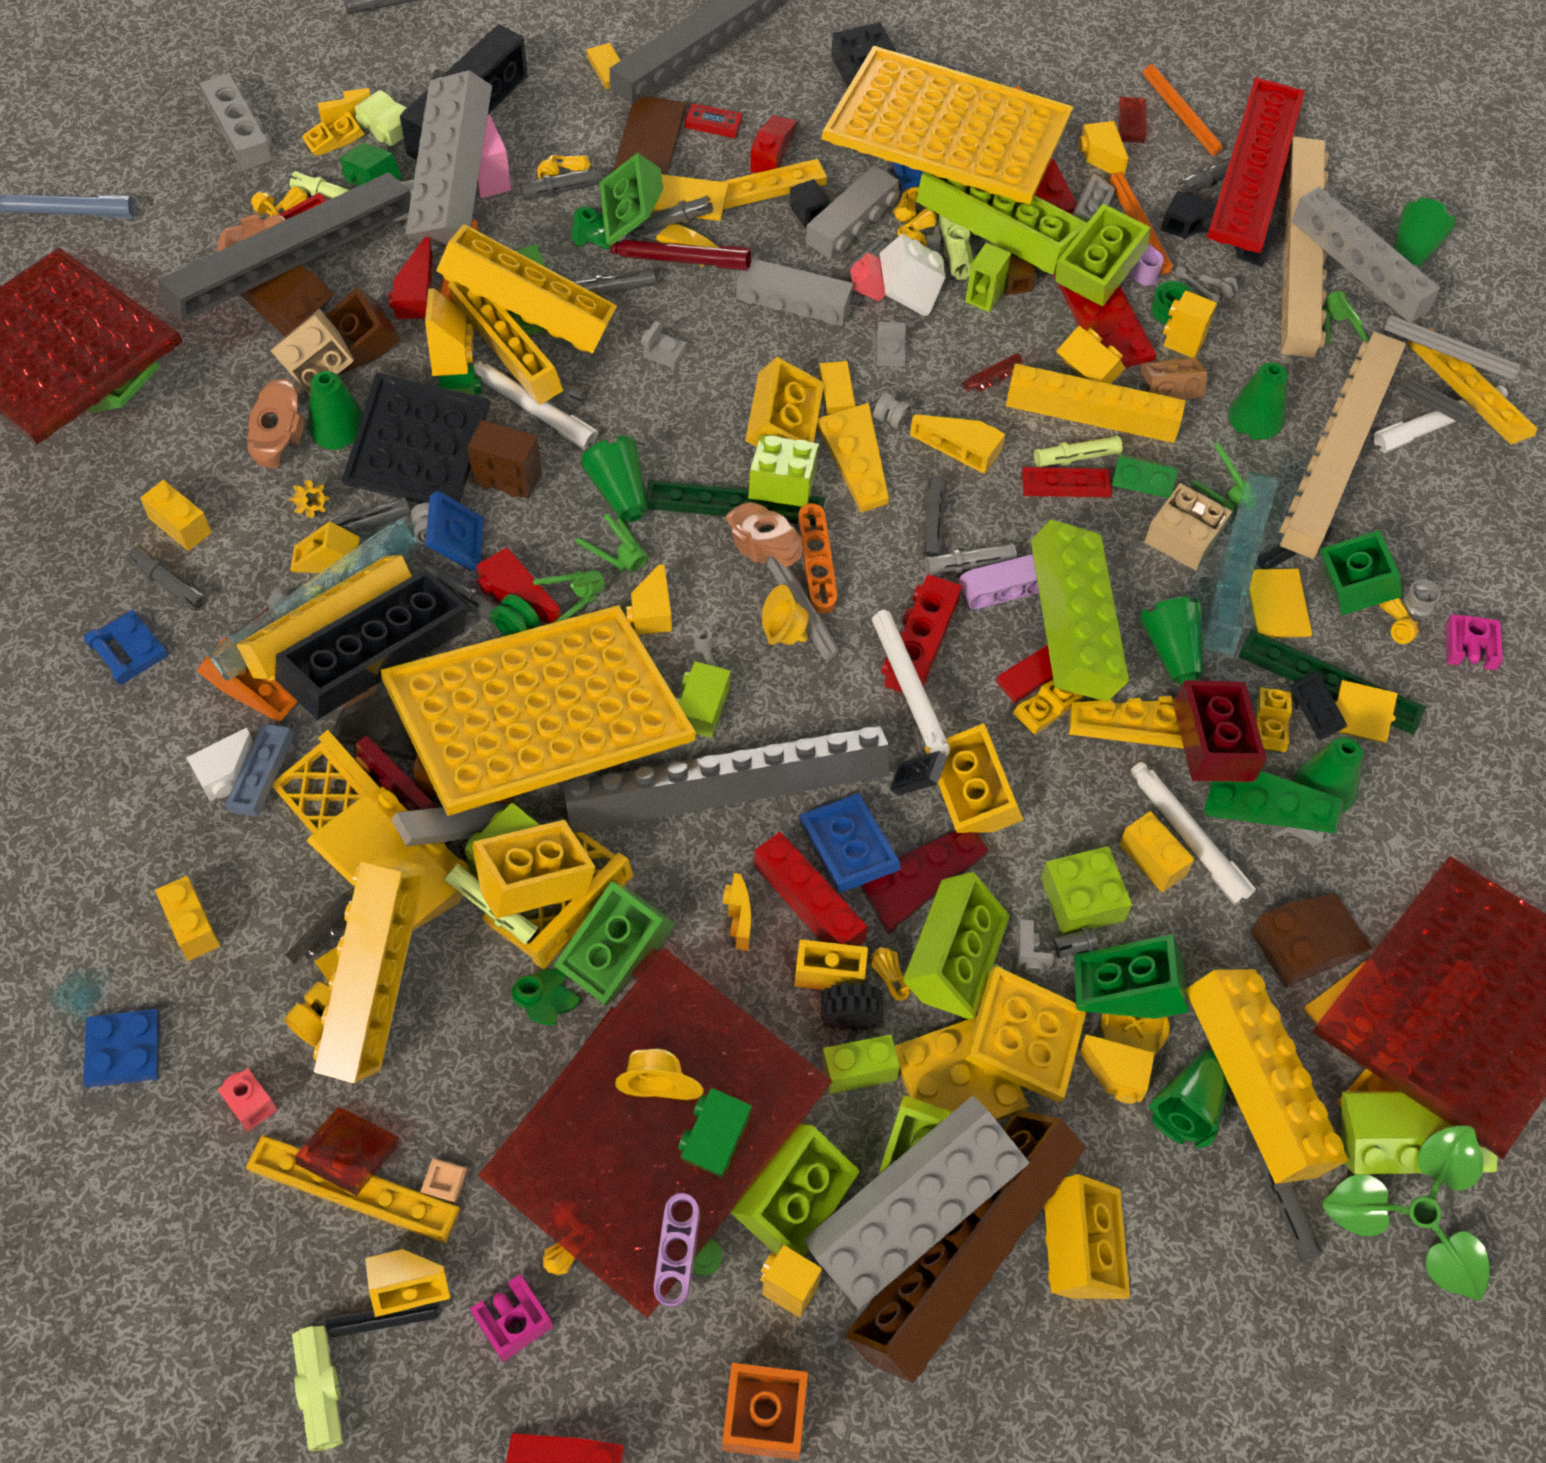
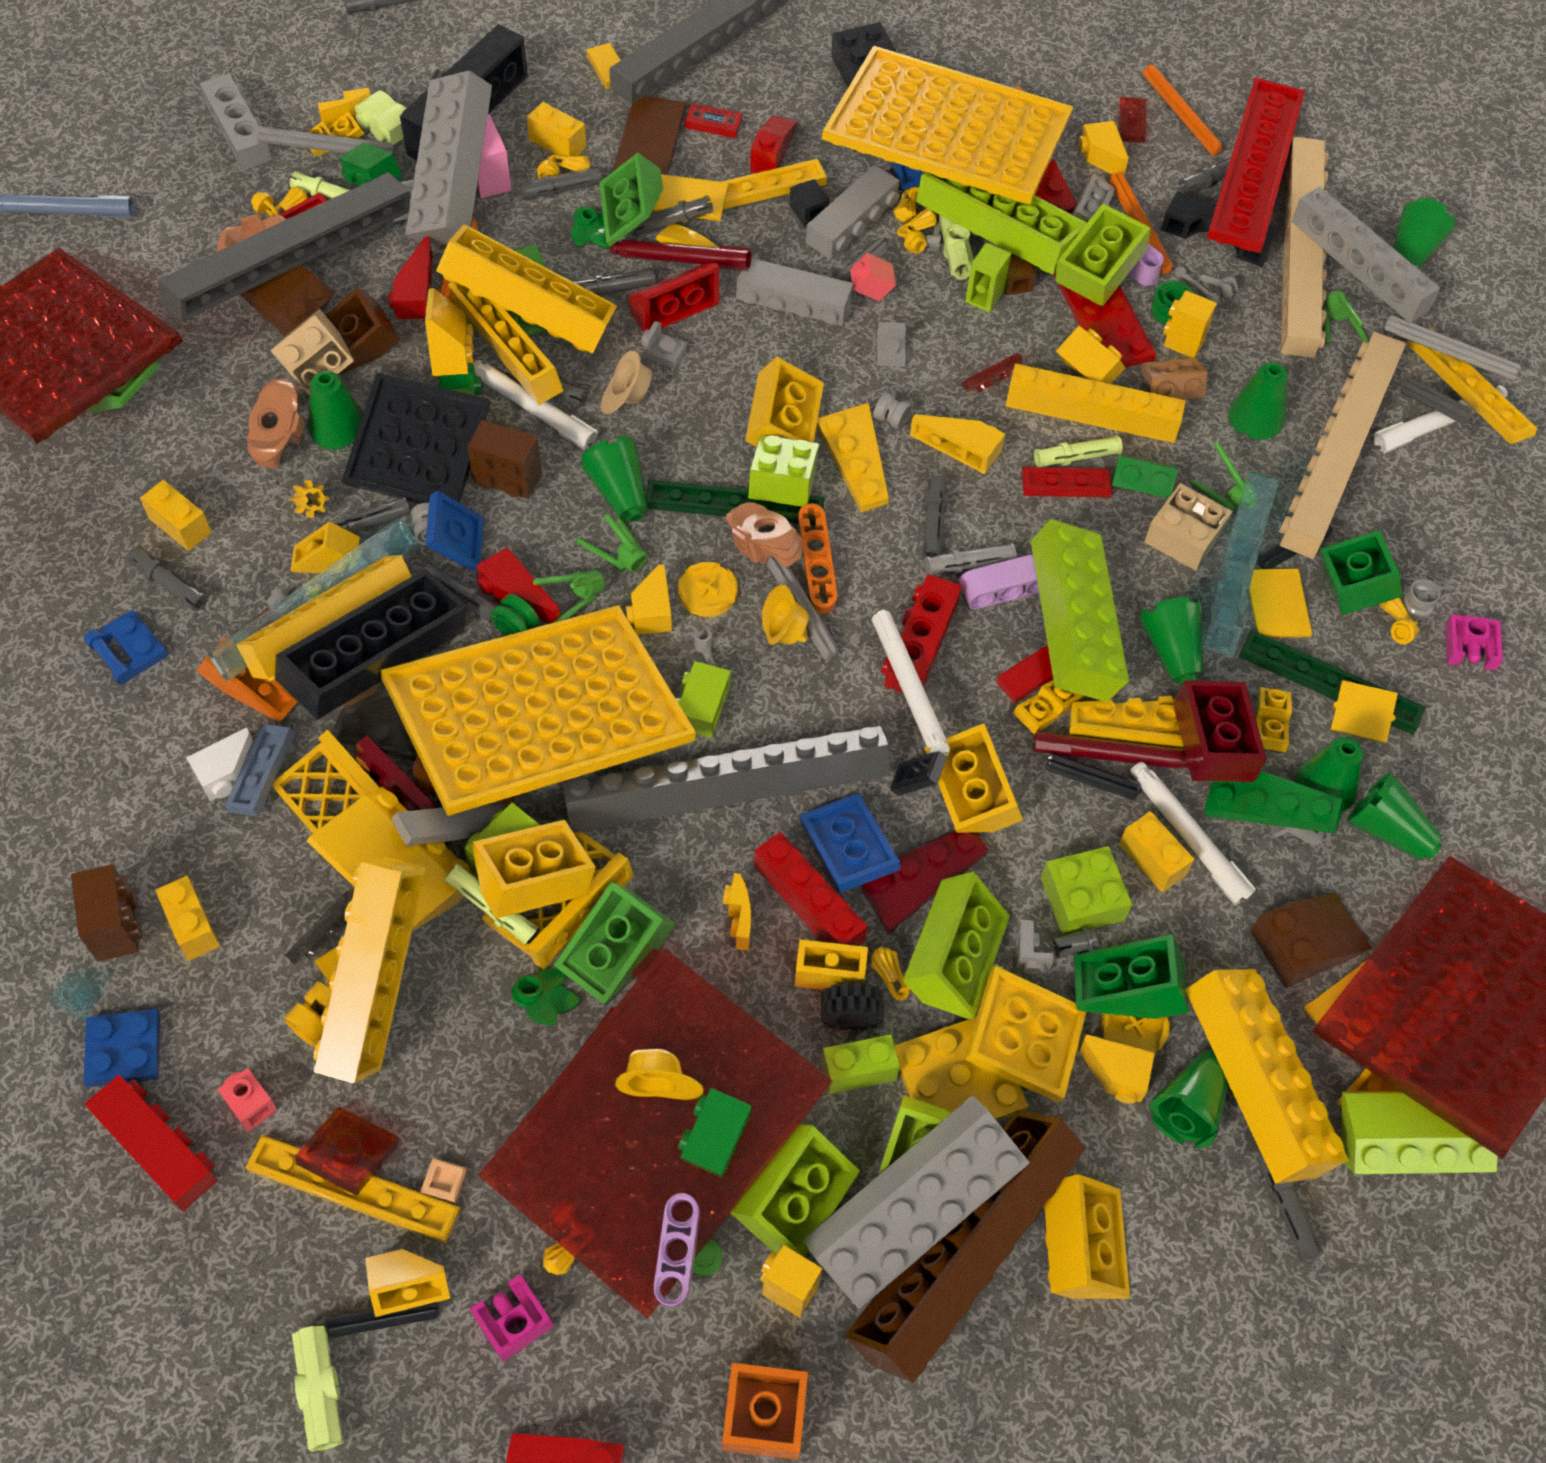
(106, 912): none -> reddish brown brick
(151, 1142): none -> red brick
(314, 140): none -> light grey axle
(556, 131): none -> yellow brick
(627, 384): none -> tan piece
(676, 297): none -> red slope
(707, 589): none -> yellow tile
(837, 386): yellow tile -> none
(912, 273): white slope -> none
(1093, 776): none -> black axle
(1110, 750): none -> dark red piece
(1318, 706): black plate -> none
(1396, 819): none -> green cone
(1451, 1158): bright green plant -> none

